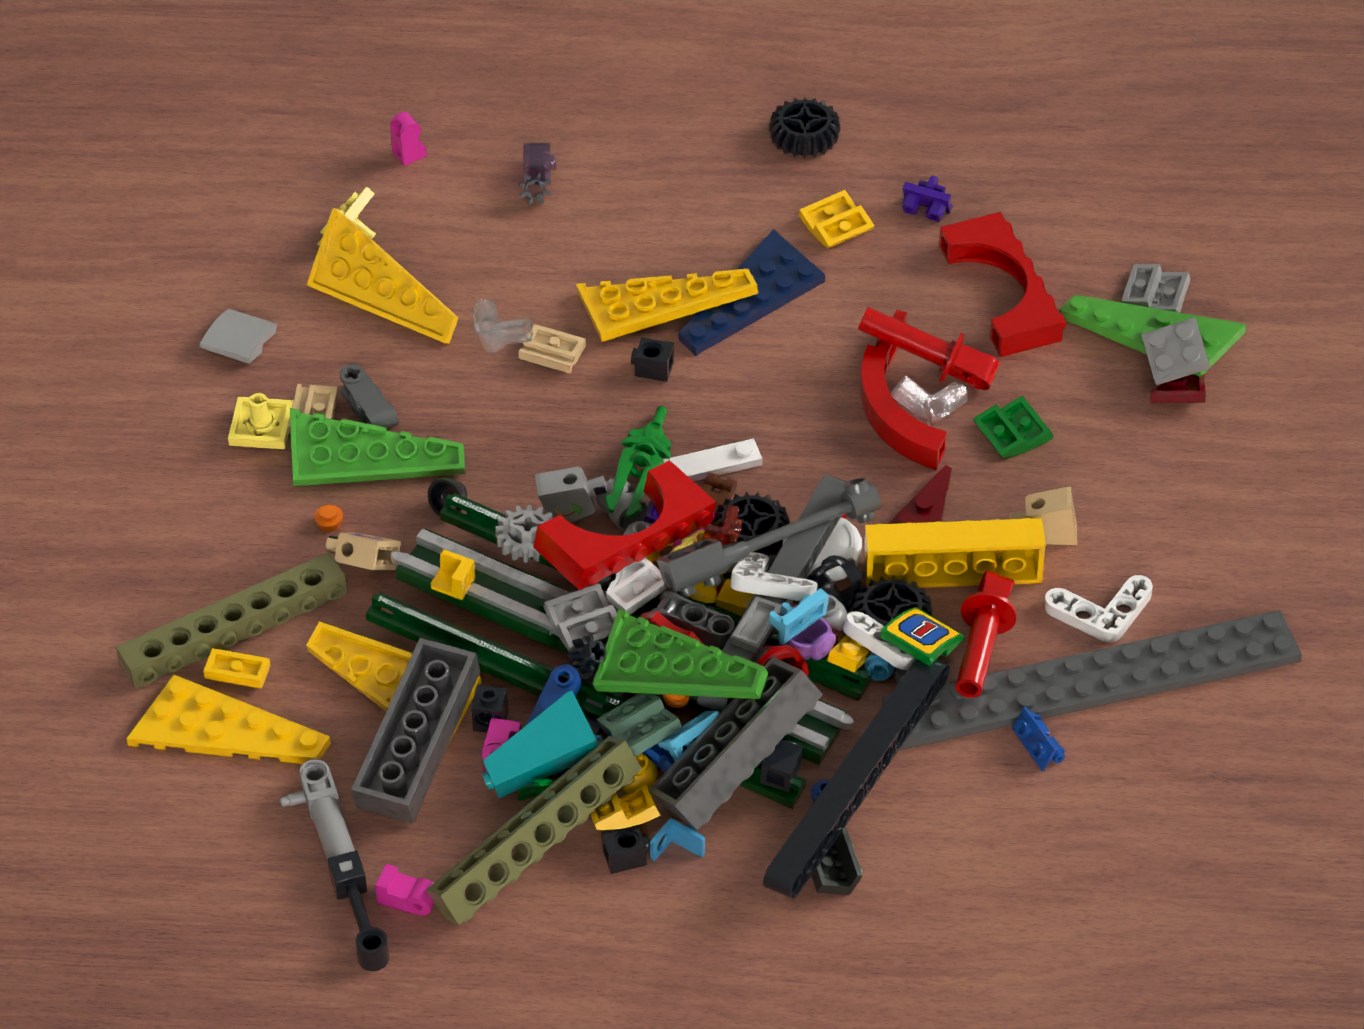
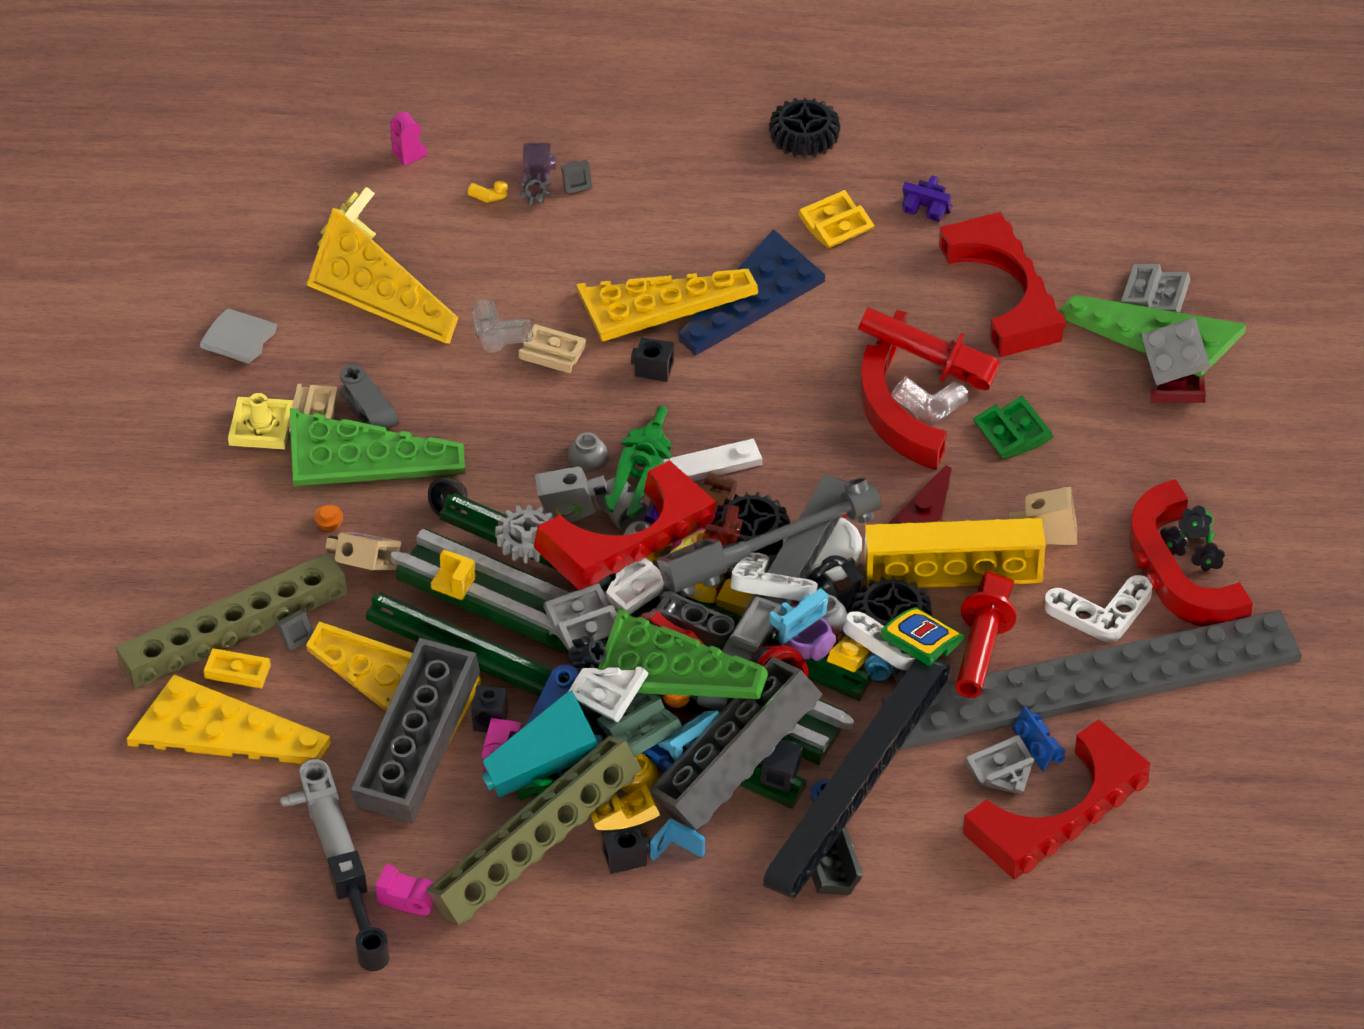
(295, 630): none -> dark grey tile
(489, 195): none -> yellow arm
(576, 176): none -> dark grey tile
(587, 452): none -> light grey piece
(608, 689): none -> white wing
(1002, 766): none -> light grey slope
(1022, 841): none -> red arch
(1150, 553): none -> red arch
(1196, 524): none -> black plant

